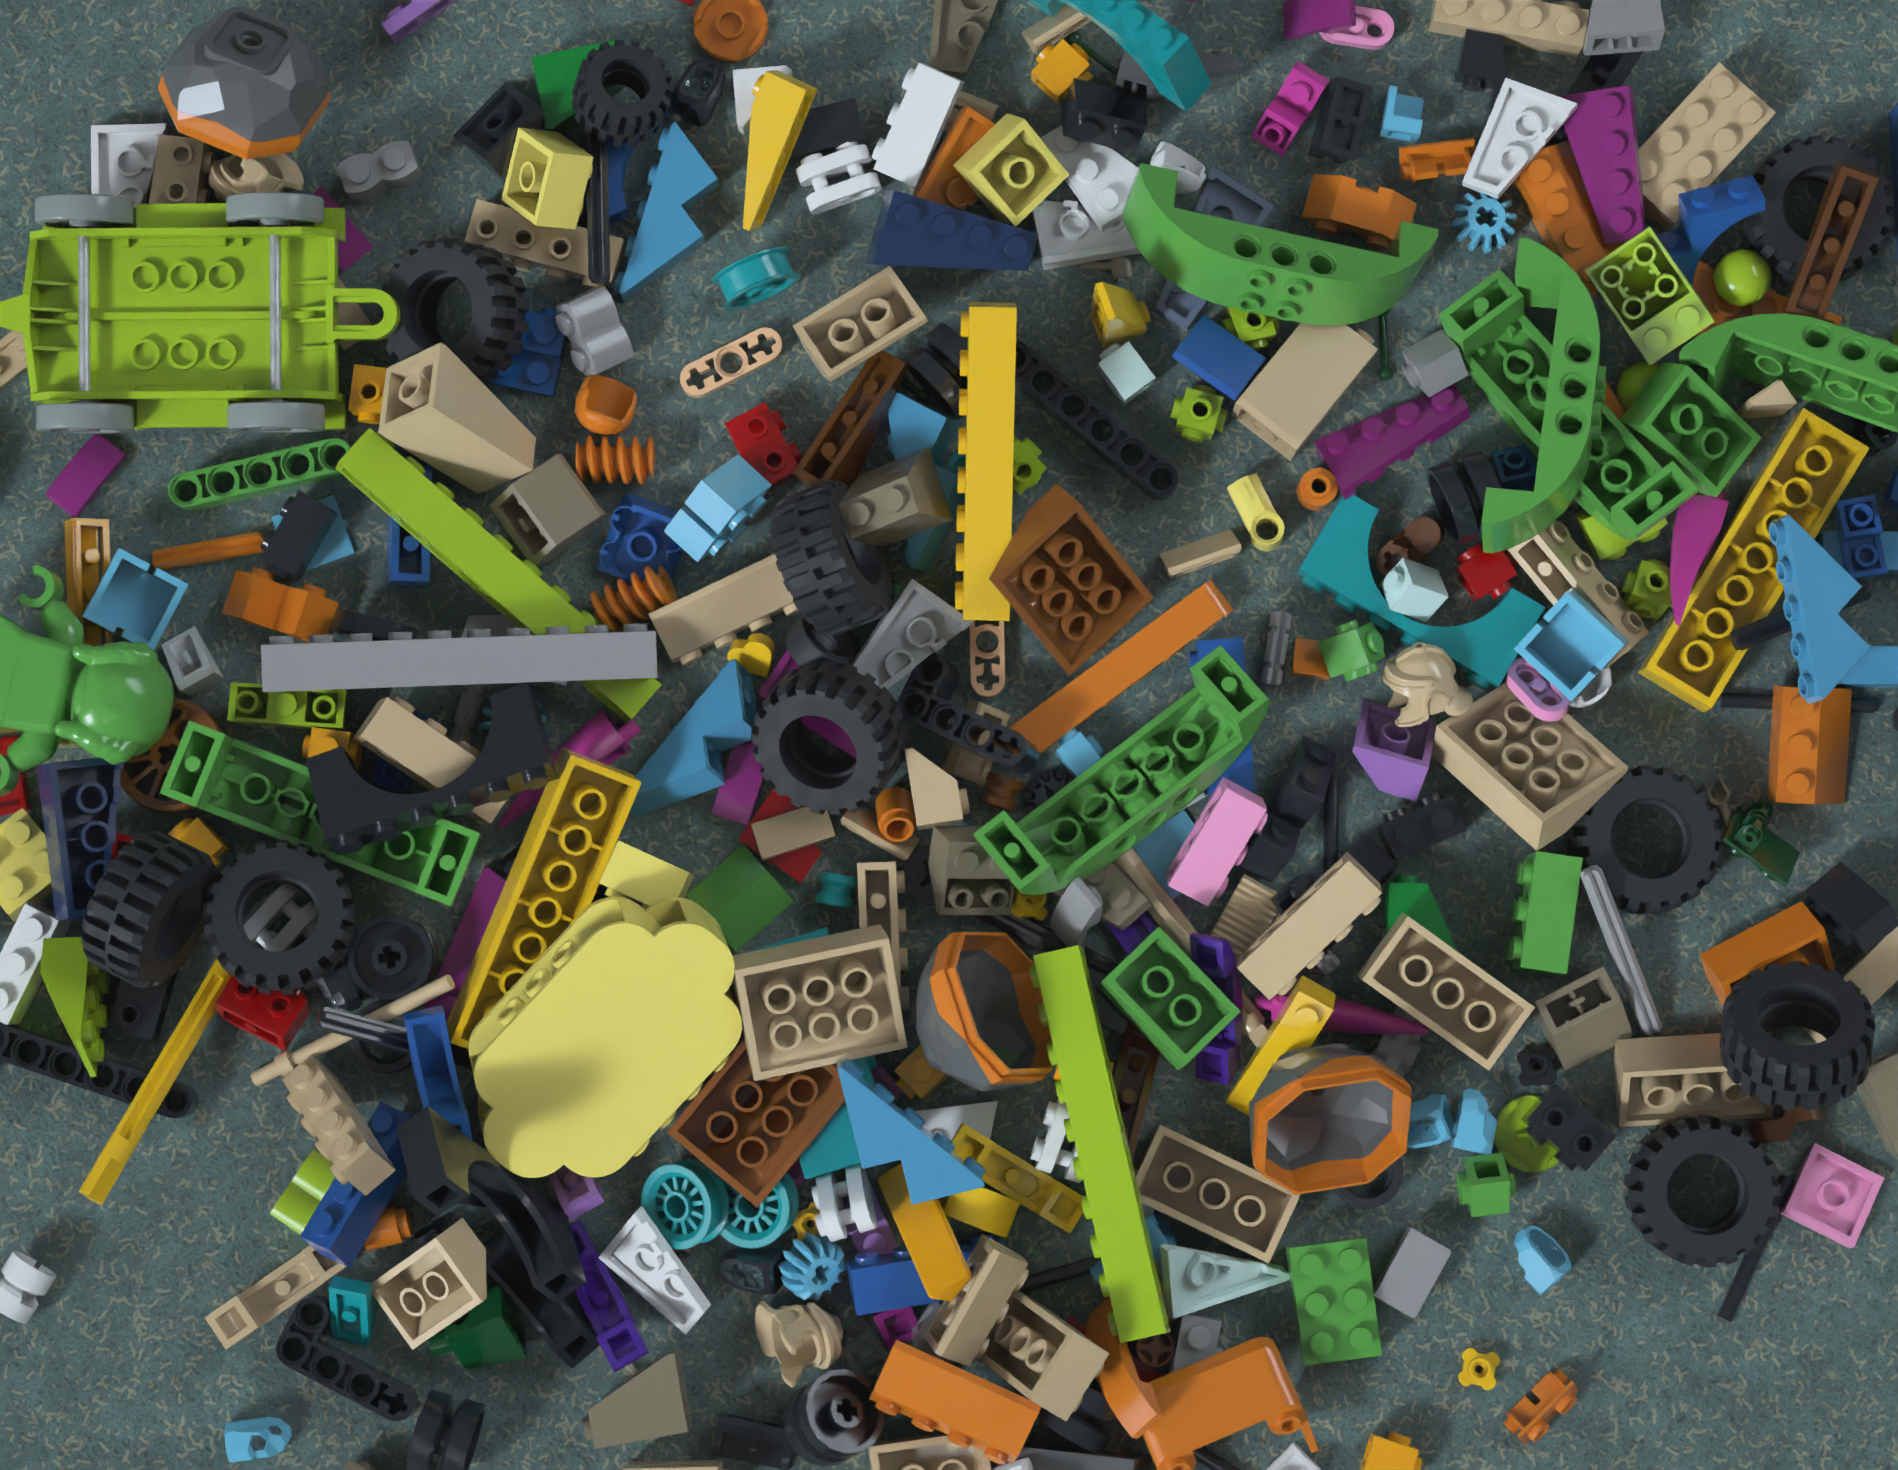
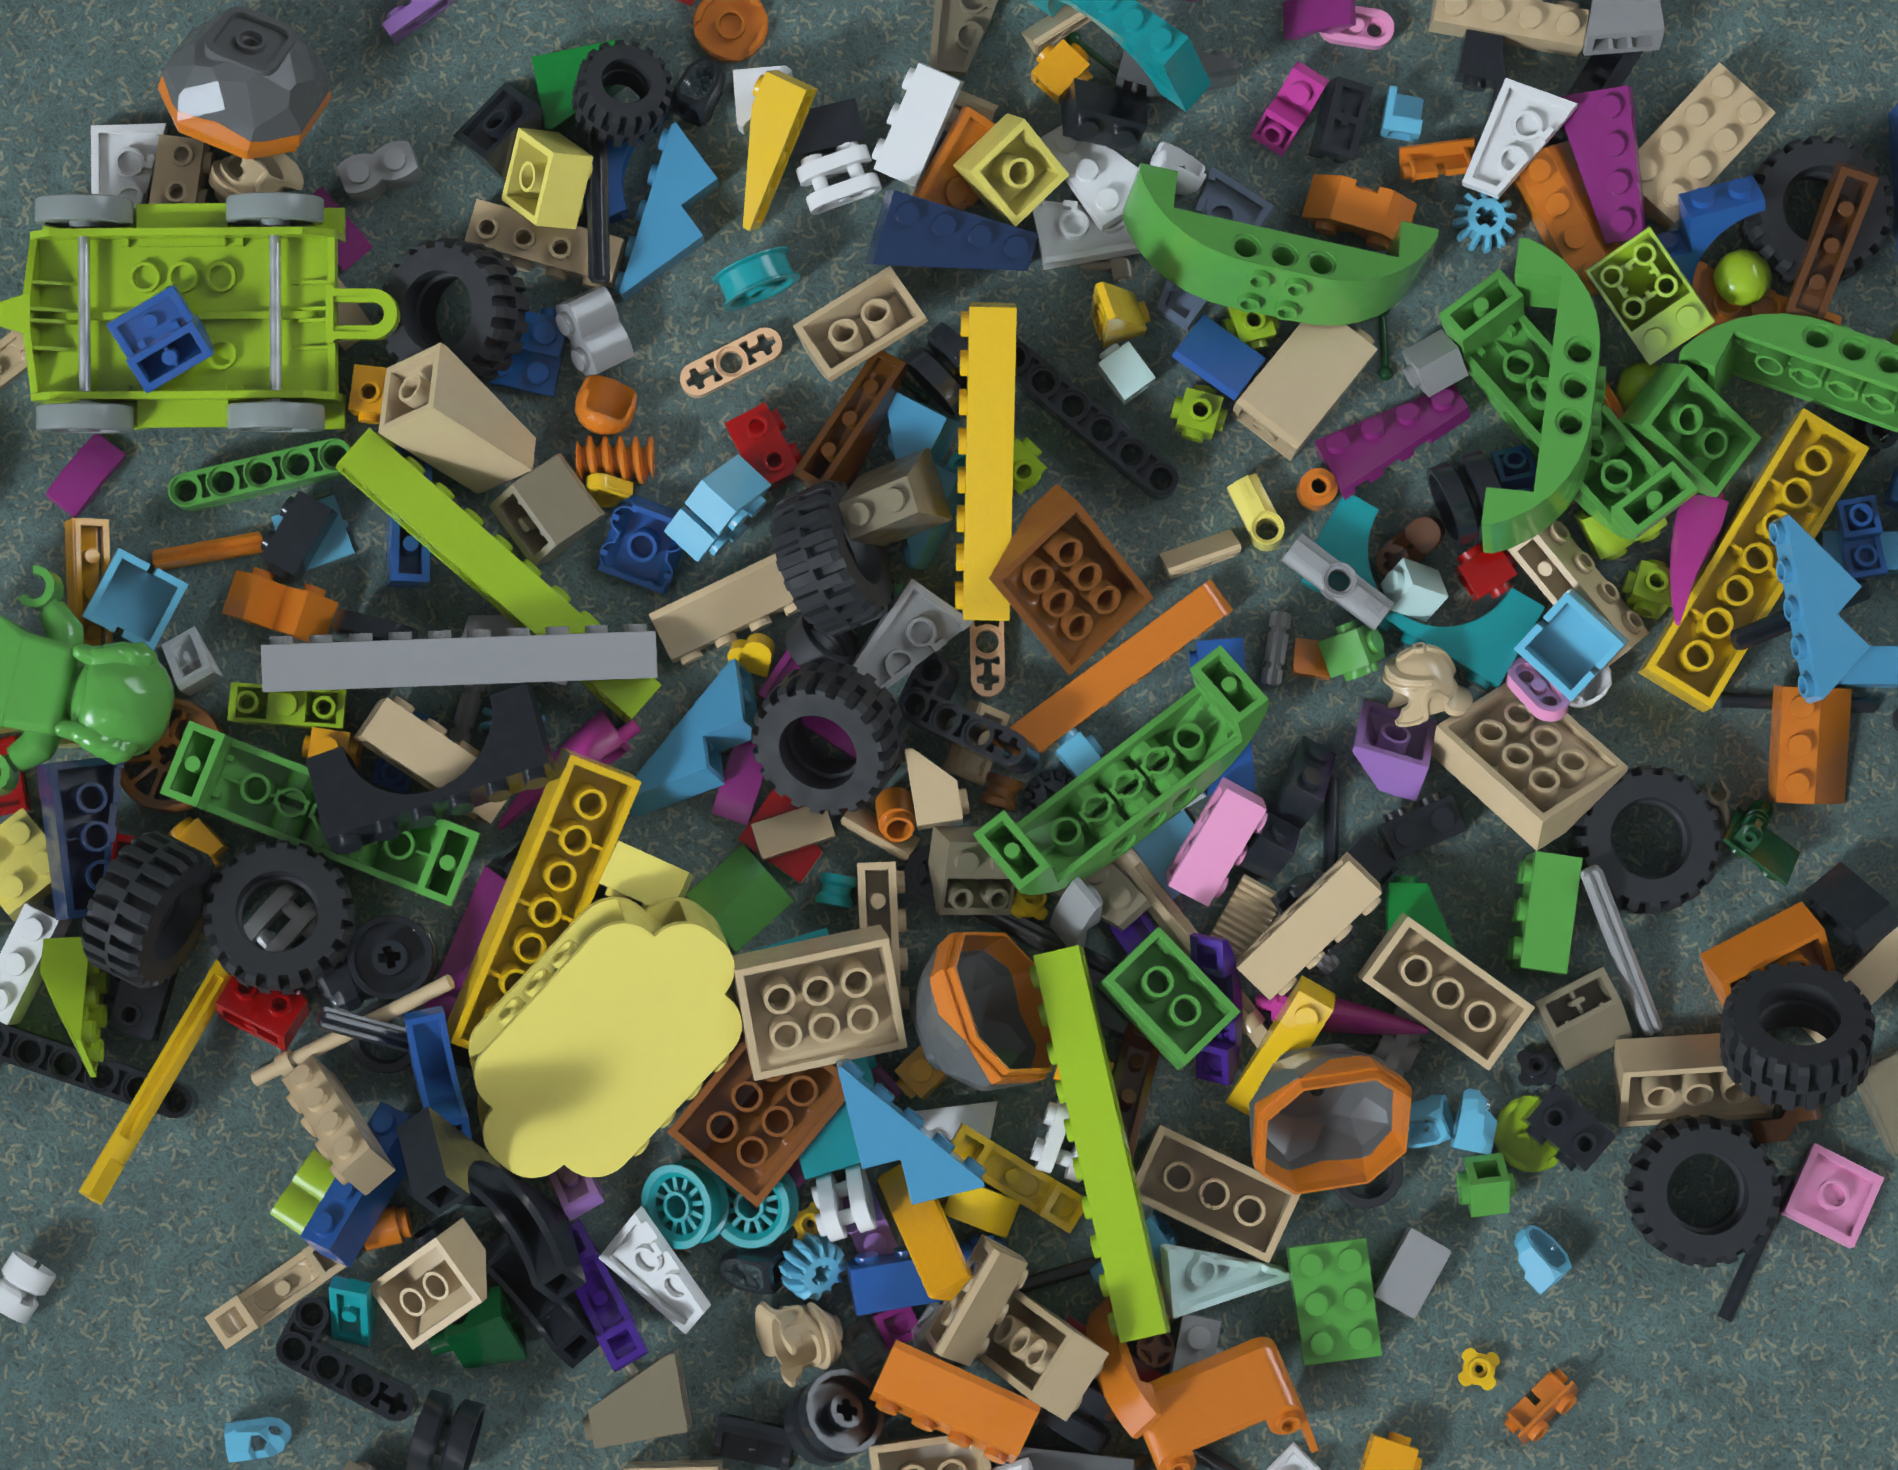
(161, 338): none -> blue brick
(608, 489): none -> yellow tile
(635, 600): orange piece -> none
(1359, 597): none -> light grey piece
(1769, 402): tan slope -> none

